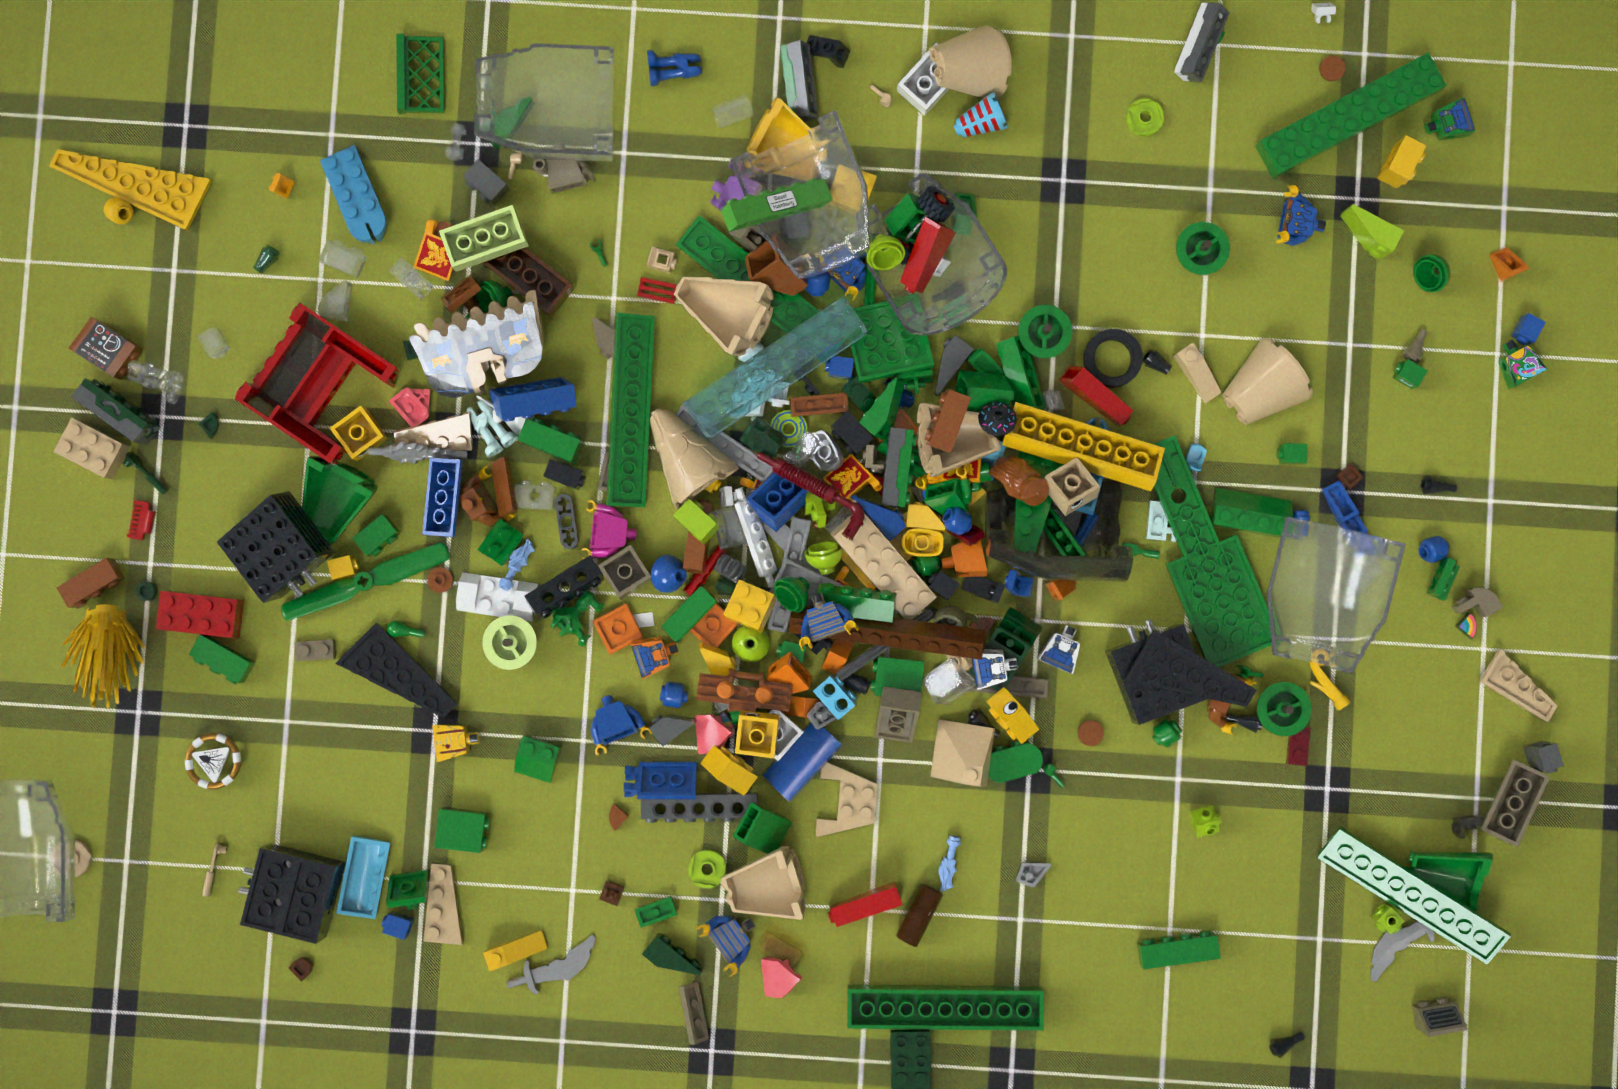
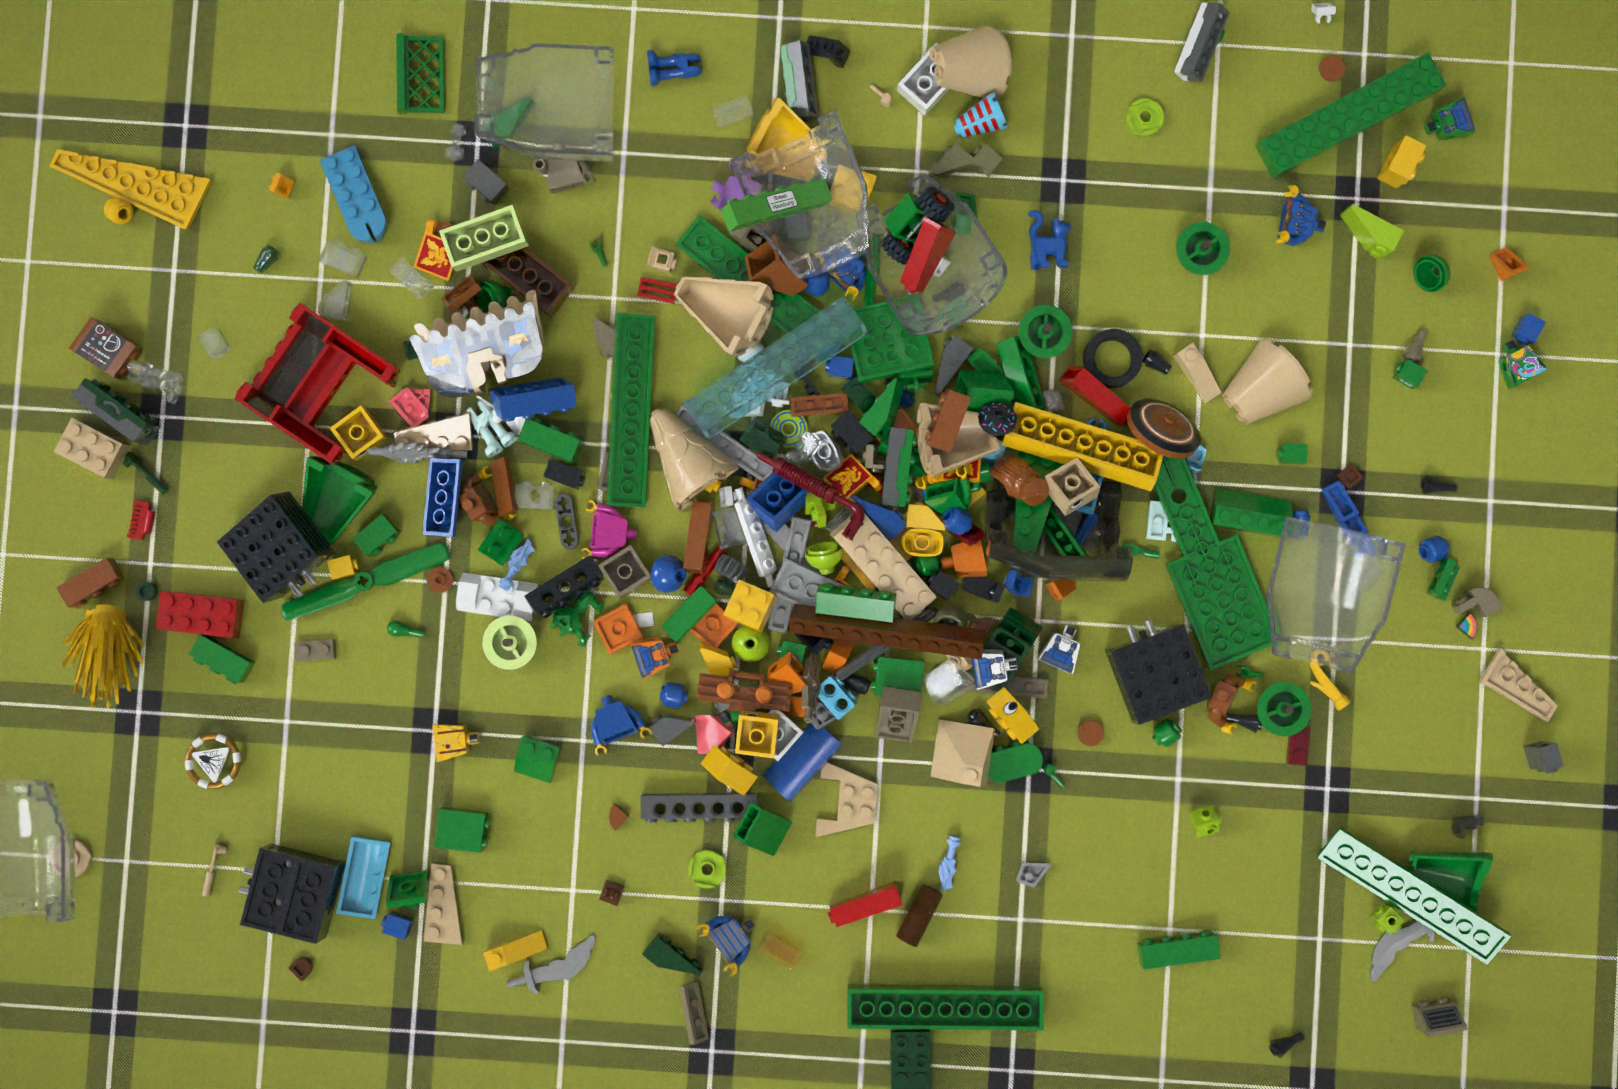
(210, 425): dark green tile -> none
(387, 664): black wing -> none
(515, 158): tan hand -> none
(656, 911): green plate -> none
(661, 780): blue tile -> none
(696, 521): lime brick -> none
(768, 886): tan cone -> none
(778, 977): coral slope -> none
(792, 593): green piece -> none
(812, 689): none -> dark tan piece
(825, 621): torso -> none
(885, 252): lime piece -> none
(958, 159): none -> olive arch
(1044, 245): none -> blue animal
(1163, 428): none -> dish
(1177, 669): black wing -> none
(1515, 803): dark tan slope -> none

